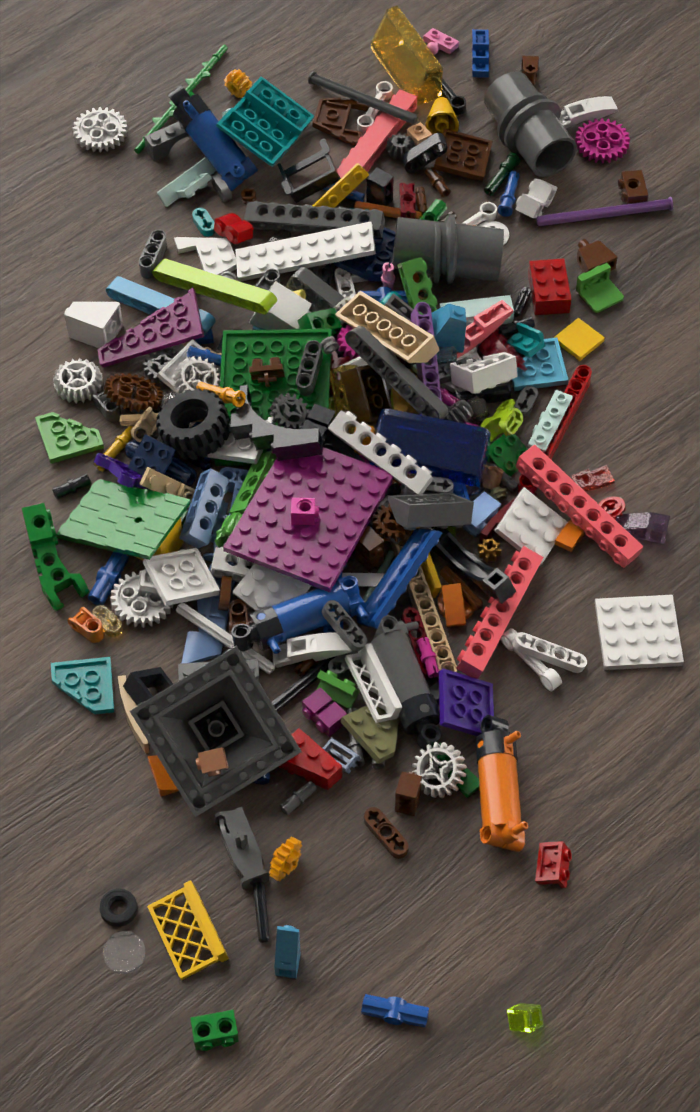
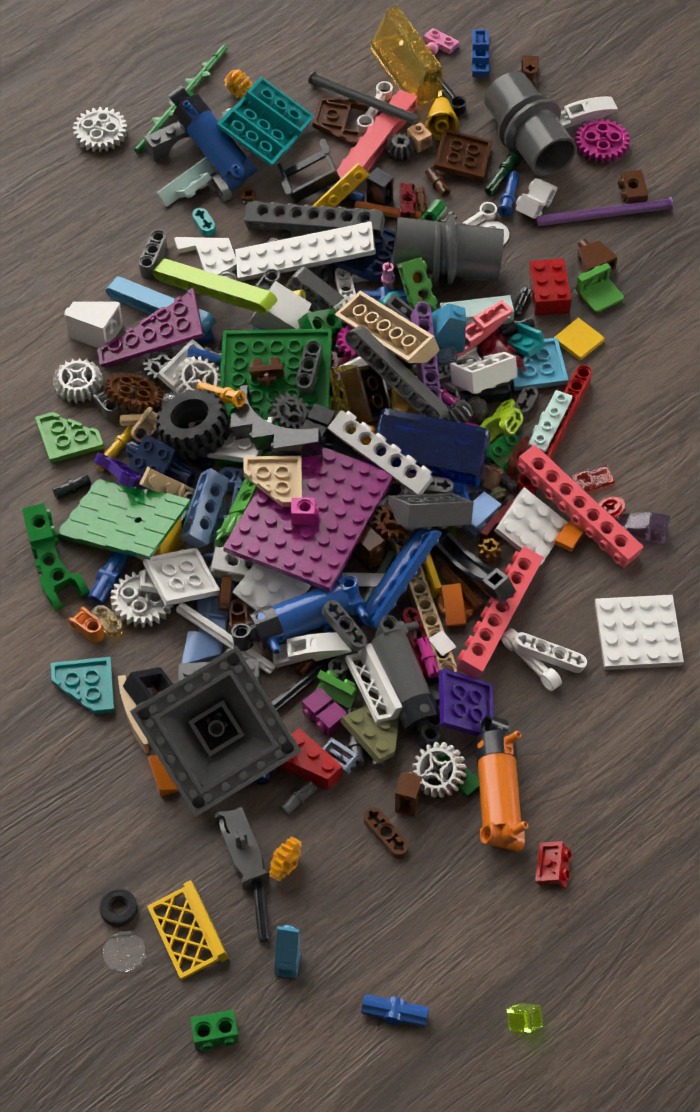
(212, 761): nougat brick -> none
(233, 228): red brick -> none
(276, 476): none -> tan plate
(329, 345): light grey bush -> none
(429, 145): black beam -> none
(442, 643): none -> white sticker
(519, 450): none -> clear red slope

